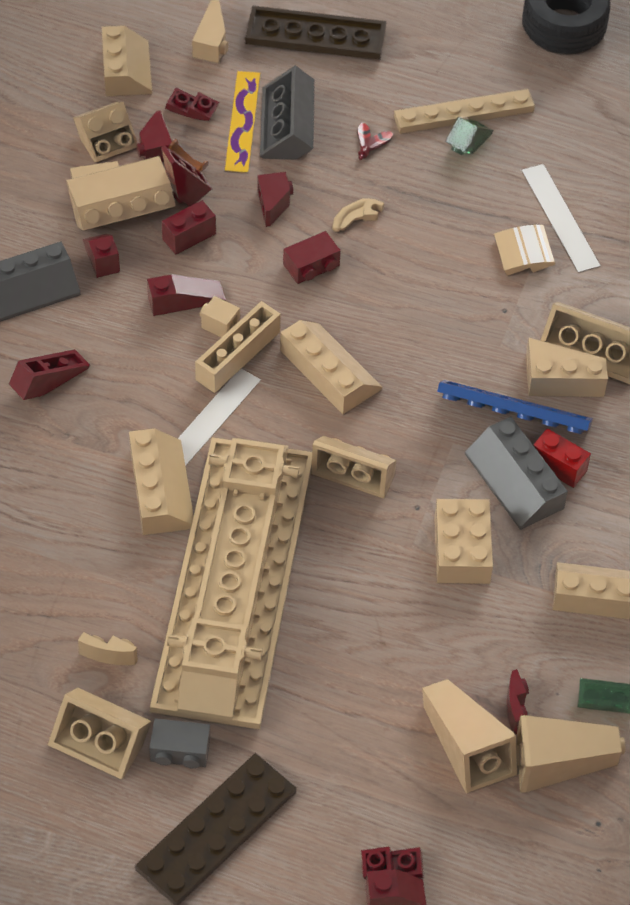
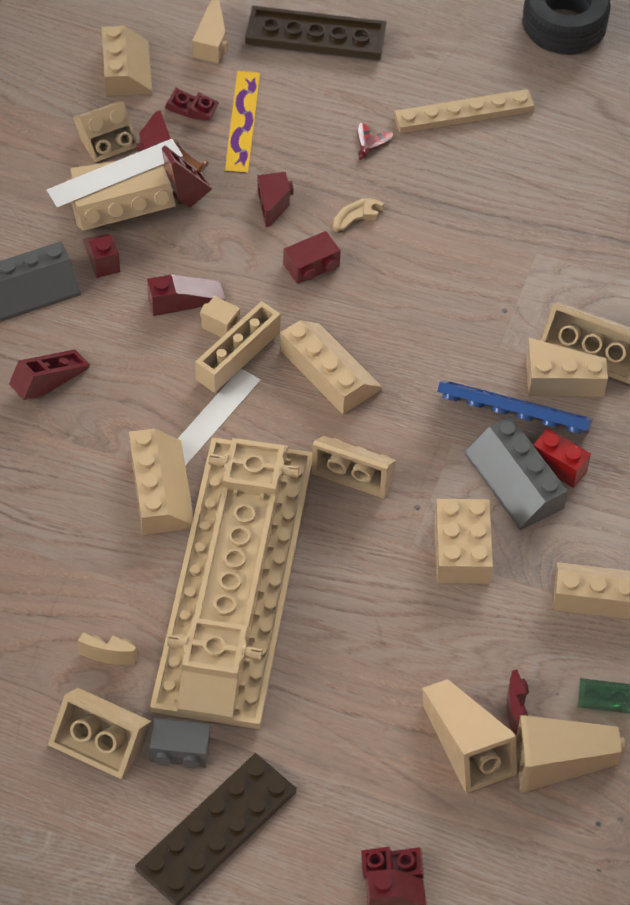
(110, 174): none -> white sticker
(189, 227): dark red brick -> none
(287, 116): dark grey slope -> none
(468, 135): clear green slope -> none
(524, 249): tan slope -> none
(561, 218): white sticker -> none

